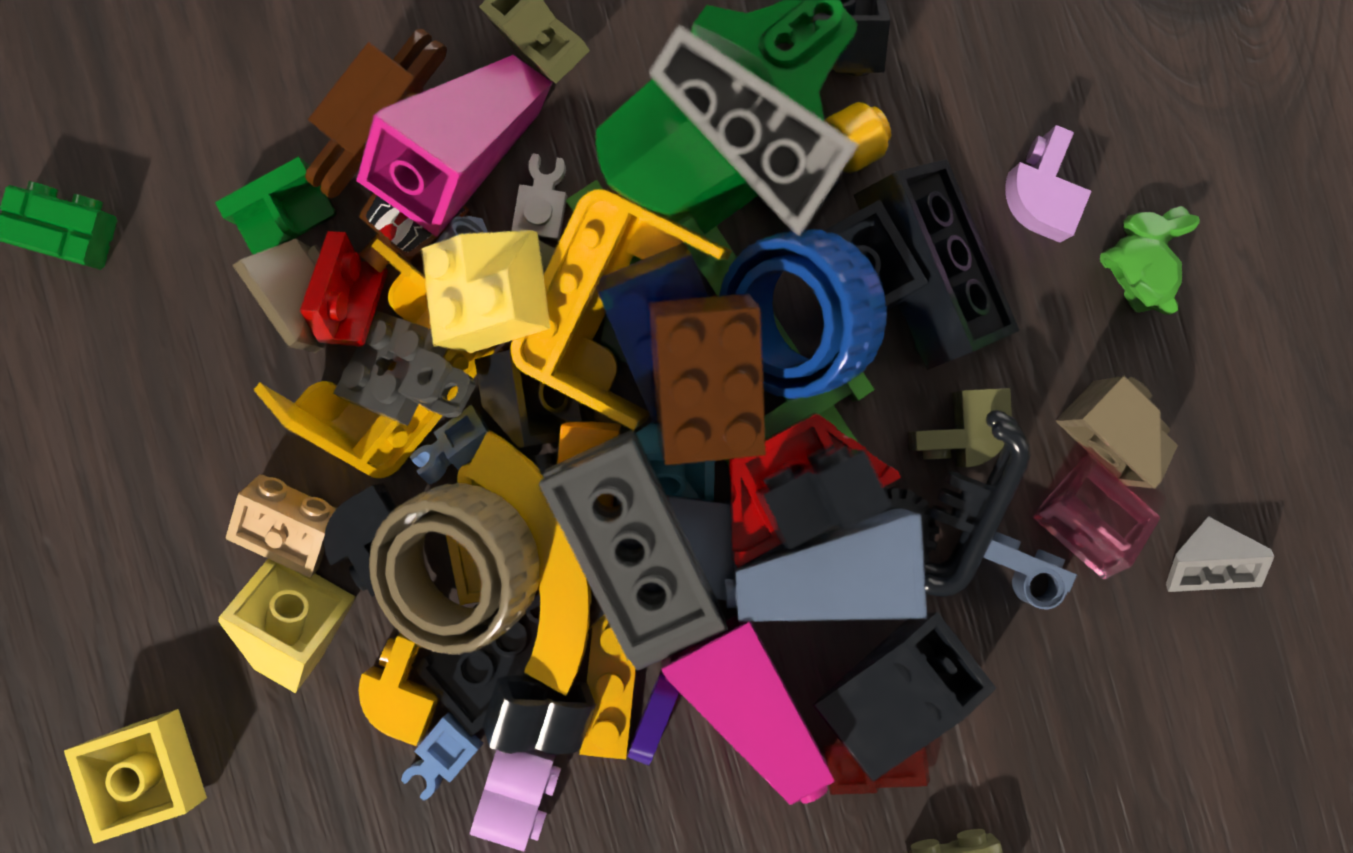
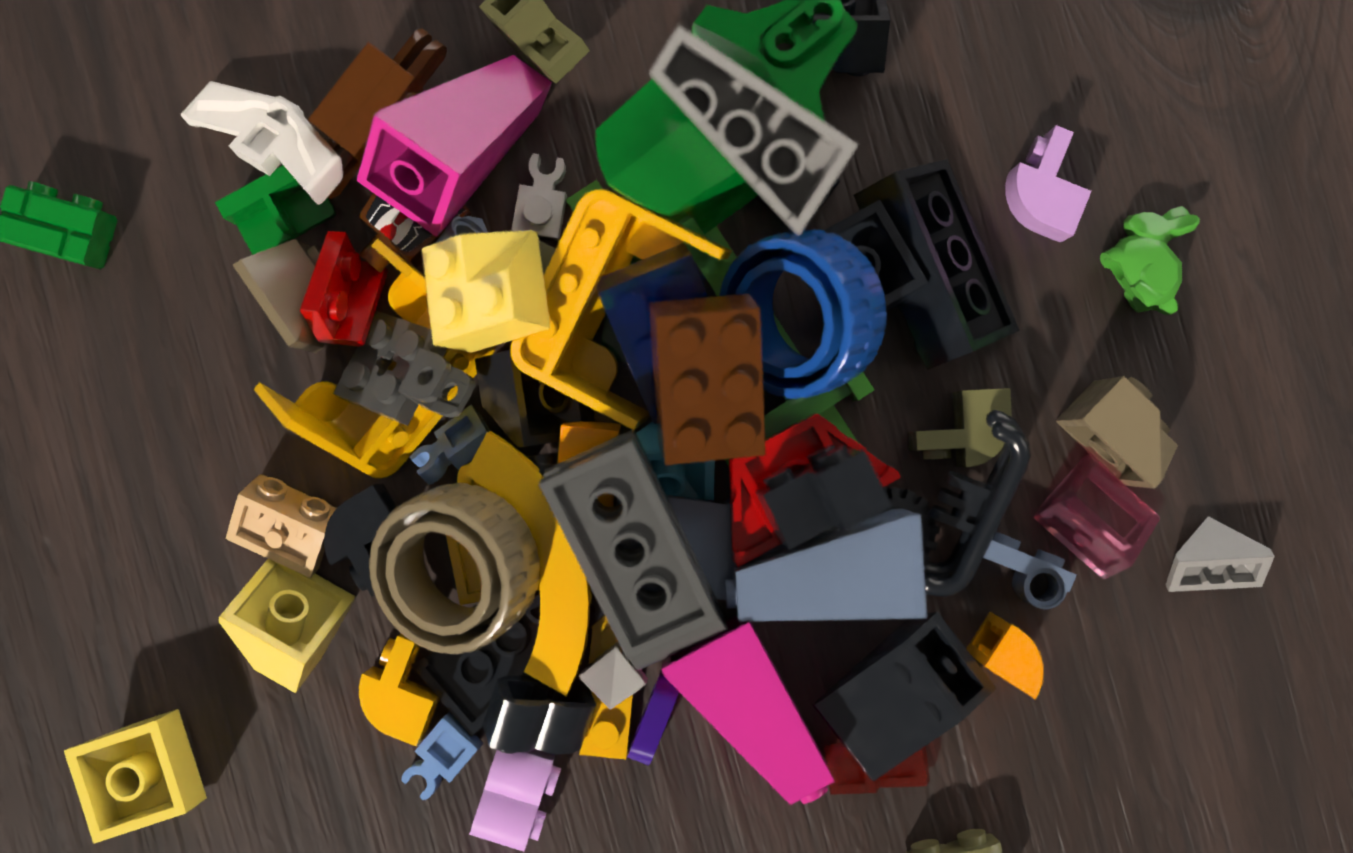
(268, 134): none -> white plate
(613, 677): none -> light grey slope
(865, 127): yellow head -> none
(1008, 654): none -> light orange brick

